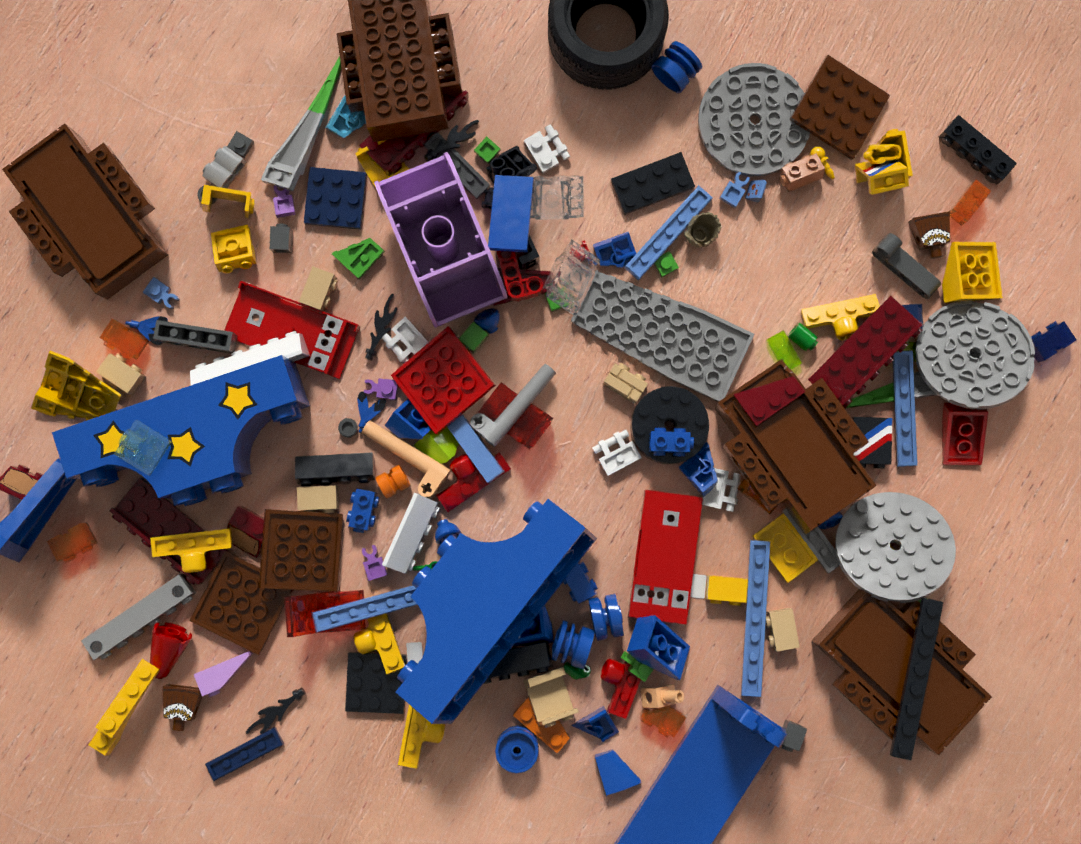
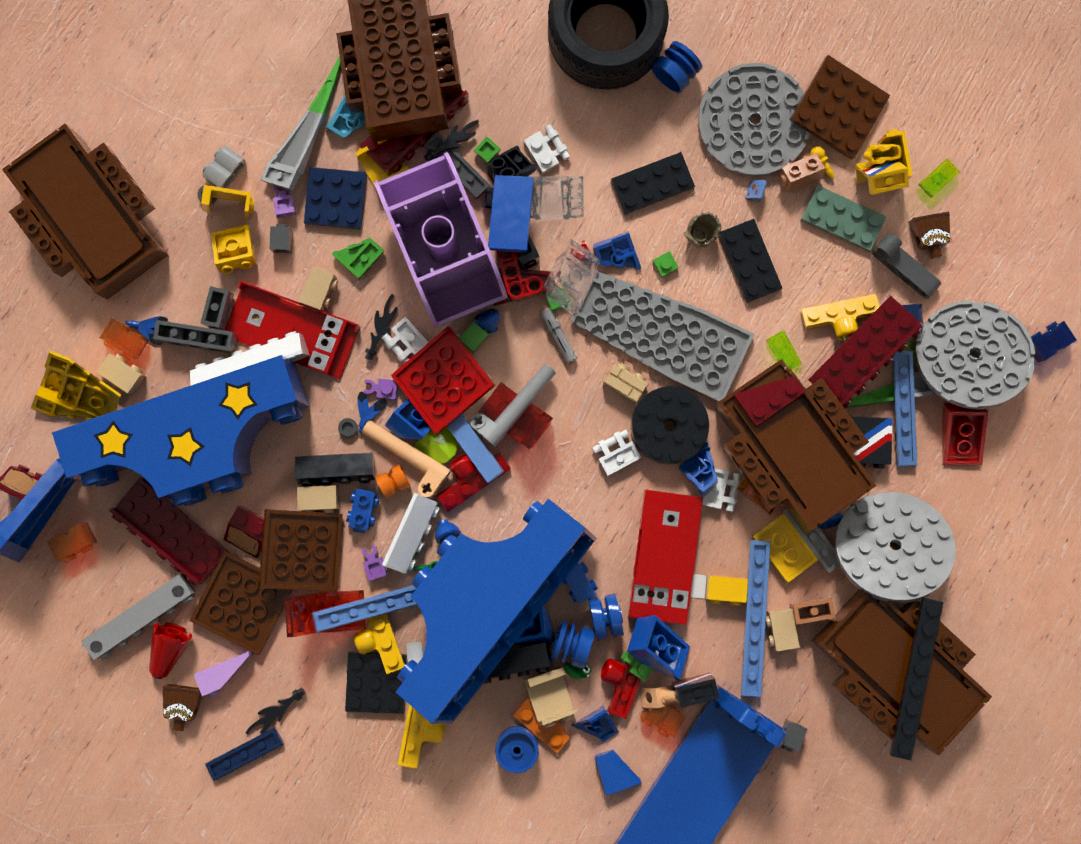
(121, 709): yellow arch -> none
(142, 447): clear light blue plate -> none
(158, 292): medium blue plate -> none
(191, 547): yellow plate -> none
(217, 308): none -> dark grey brick
(240, 144): dark grey plate -> none
(558, 335): none -> light grey pin
(668, 233): medium blue tile -> none
(677, 442): blue brick -> none
(696, 689): none -> black panel
(733, 192): medium blue plate -> none
(750, 260): none -> black plate
(803, 337): green brick -> none
(813, 610): none -> nougat brick
(843, 218): none -> sand green plate
(939, 178): none -> clear neon green plate
(969, 202): clear orange brick -> none
(972, 272): yellow slope -> none
(977, 150): black brick -> none

